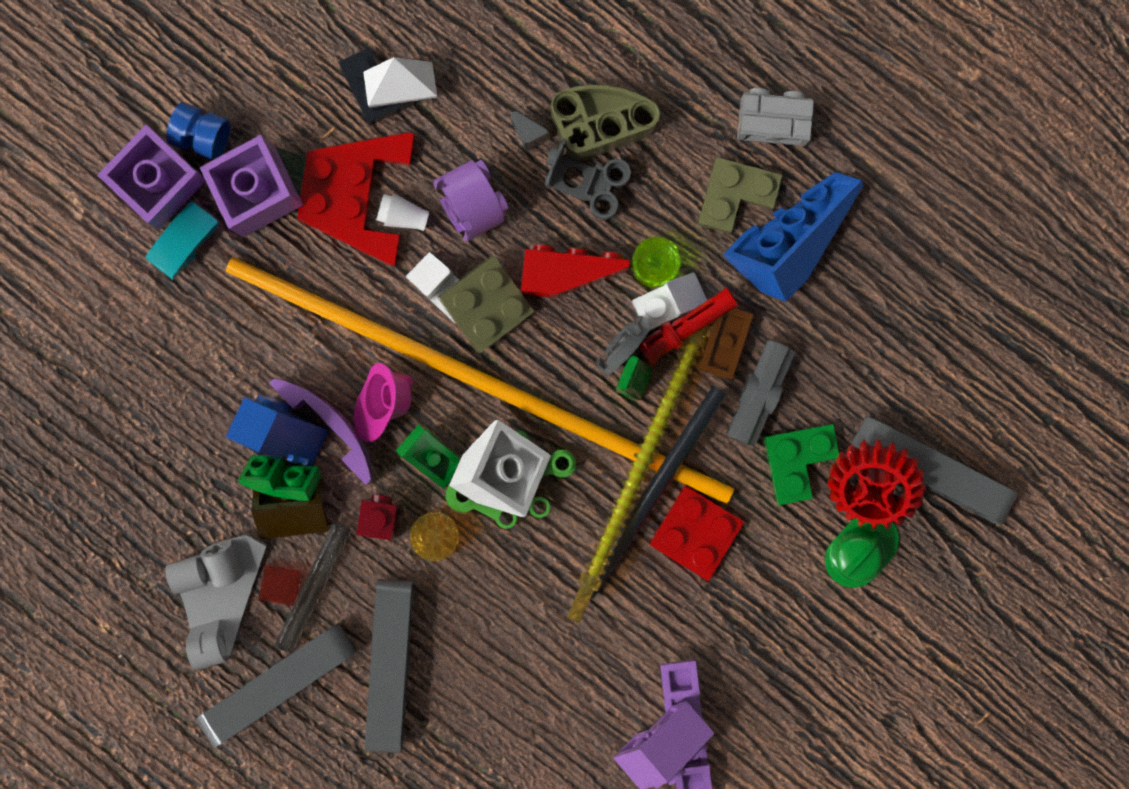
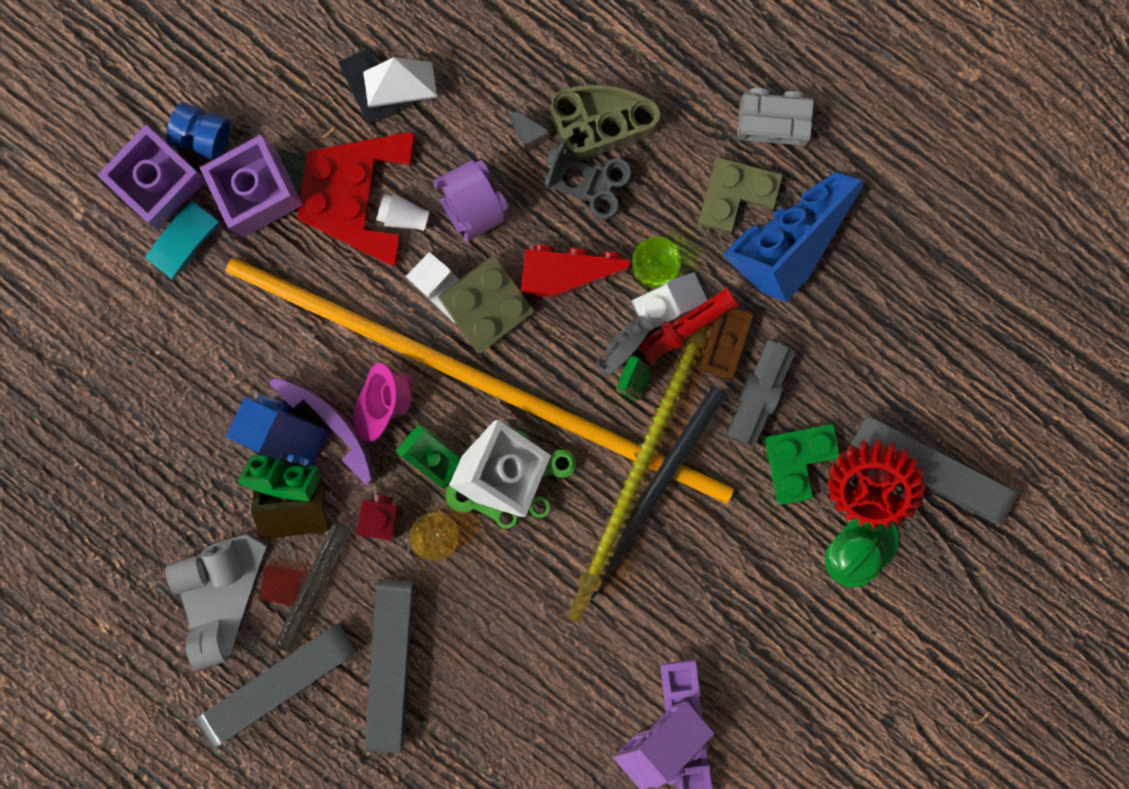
(696, 533): red plate -> none

